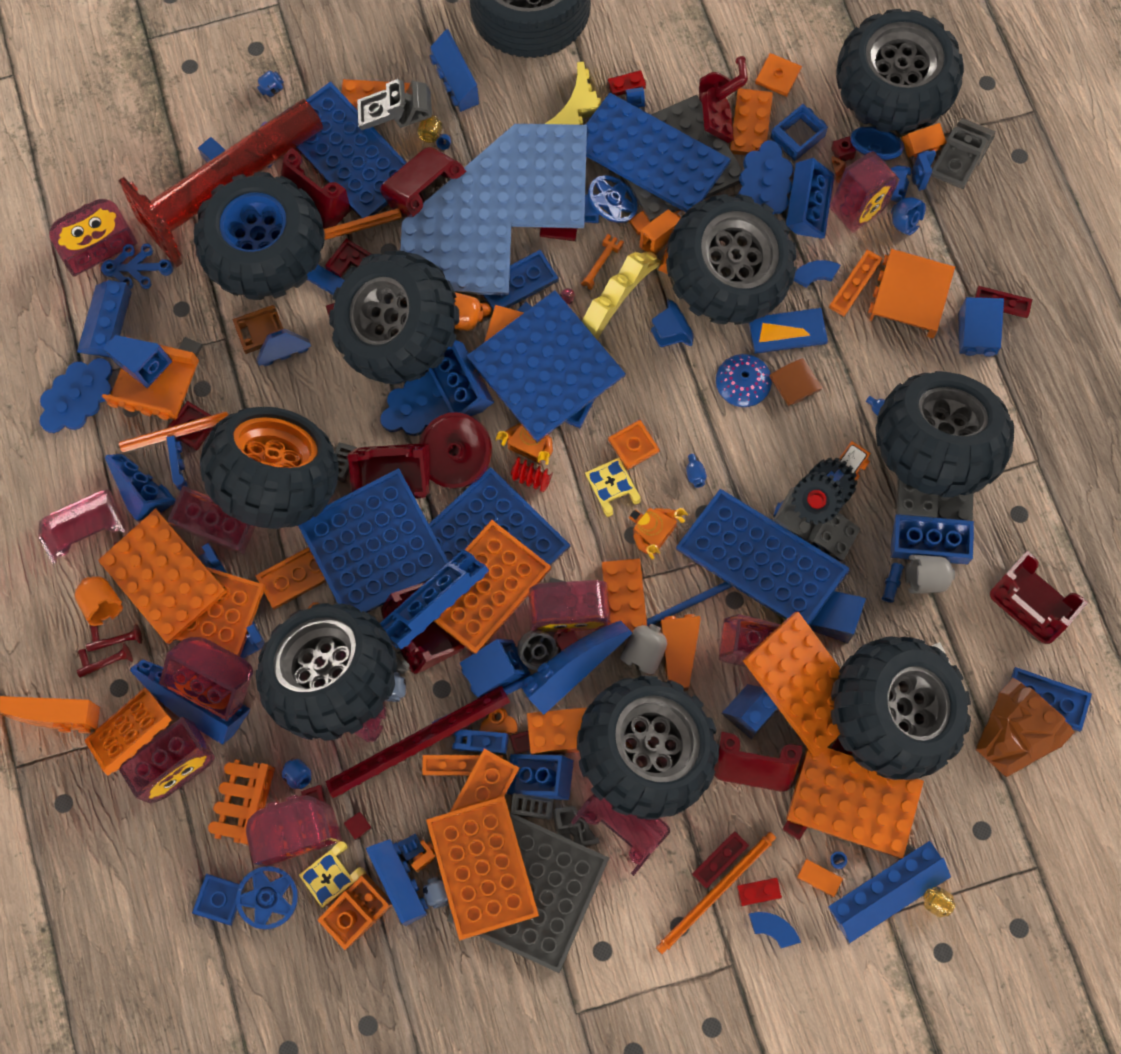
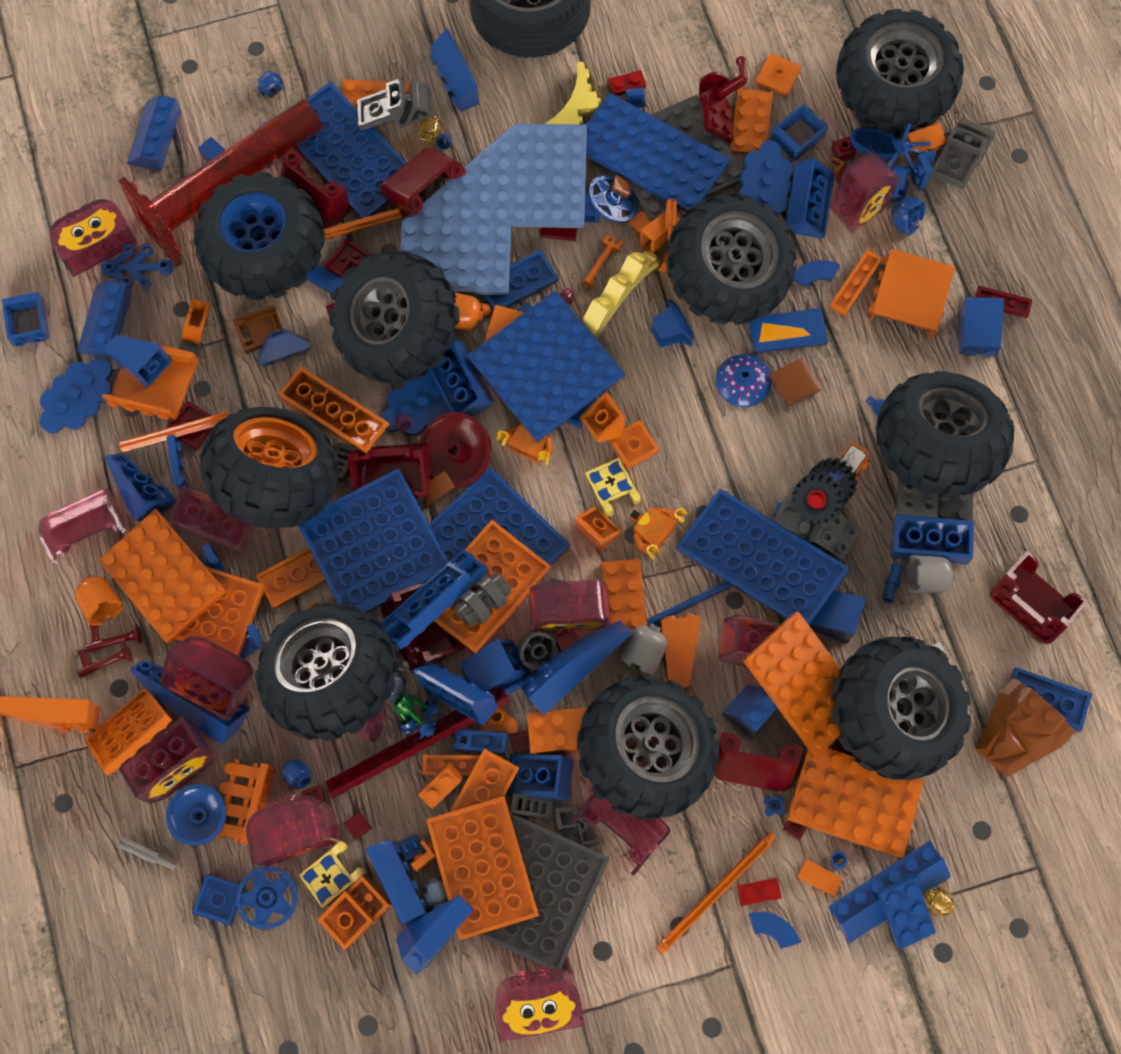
(21, 303): none -> blue window
(144, 853): none -> light grey axle
(154, 133): none -> blue slope
(184, 811): none -> blue dish
(195, 321): none -> orange piece
(332, 410): none -> orange slope
(402, 427): none -> clear pink hinge
(409, 723): none -> plant
(429, 934): none -> blue wedge
(439, 487): none -> dark orange slope
(440, 785): none -> orange brick
(456, 692): none -> blue slope
(474, 608): none -> dark grey piece
(531, 475): red piece -> none
(537, 1003): none -> clear pink brick
(597, 528): none -> orange slope
(604, 419): none -> orange slope
(621, 185): none -> dark orange tile
(671, 214): none -> orange axle
(696, 472): blue plant -> none
(720, 860): dark red plate -> none
(778, 801): none -> blue plate
(903, 147): none -> blue plant
(906, 912): none -> blue plate

